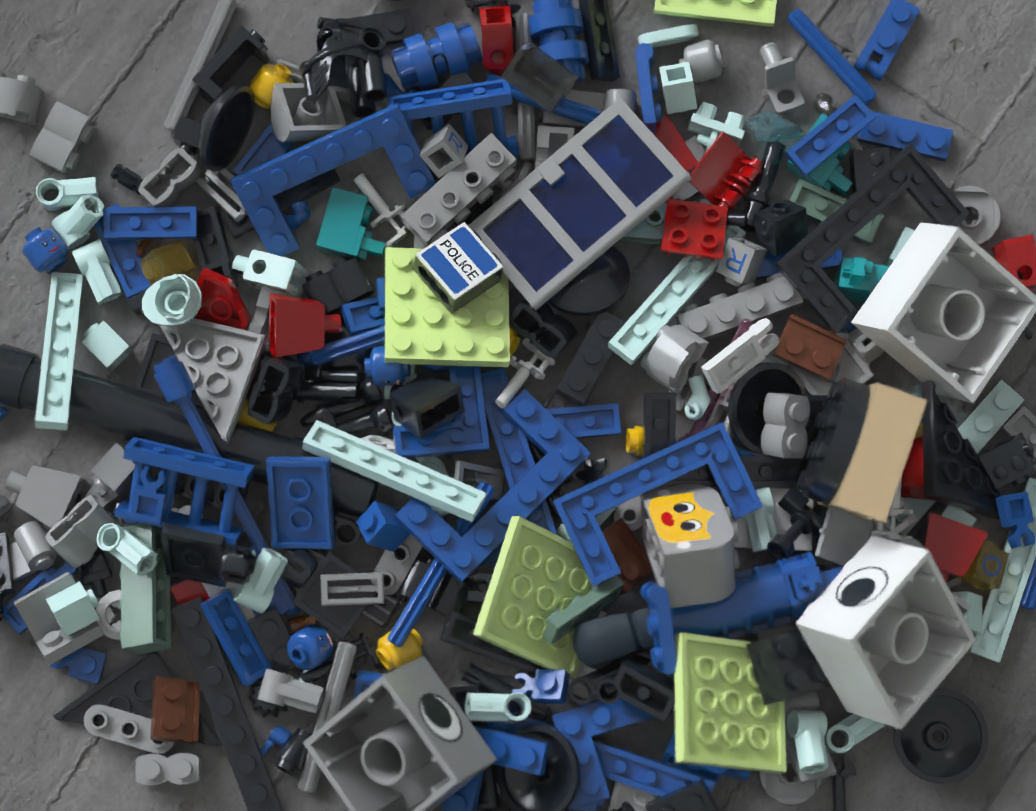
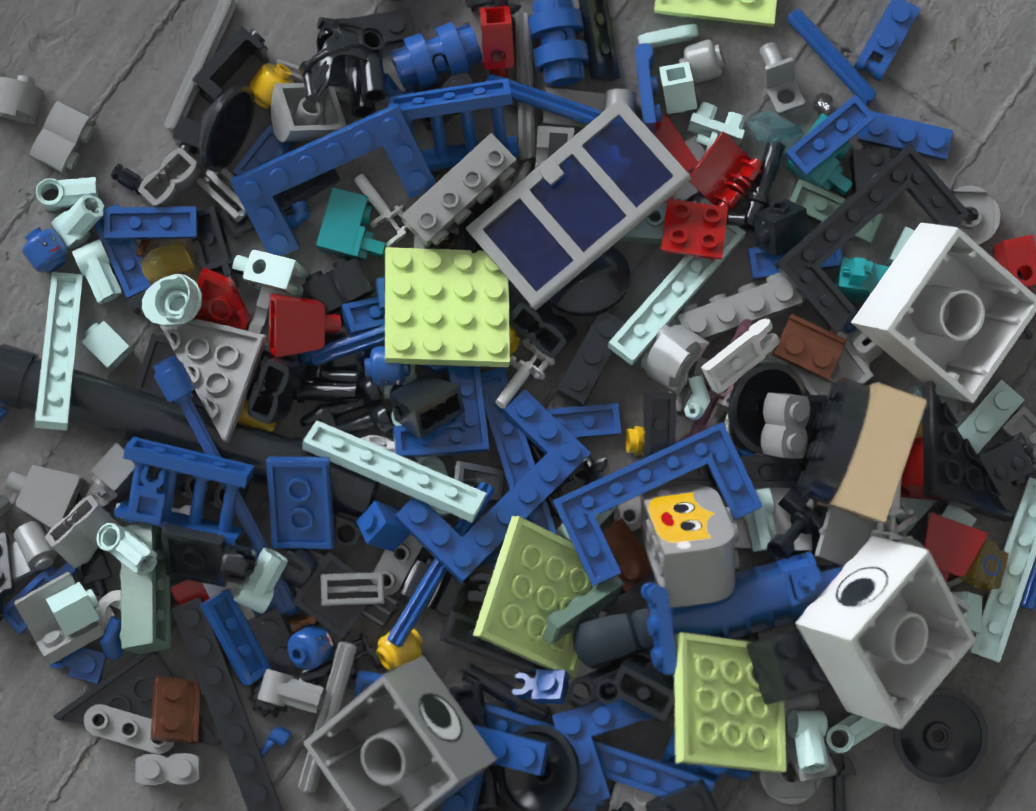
(111, 641): none -> blue arm
(293, 754): black cone -> none
(444, 150): light grey brick -> none
(458, 267): piece -> none
(495, 707): light aqua piece -> none
(540, 77): clear smoke panel -> none
(741, 261): light grey brick -> none
(1016, 513): blue plate -> none

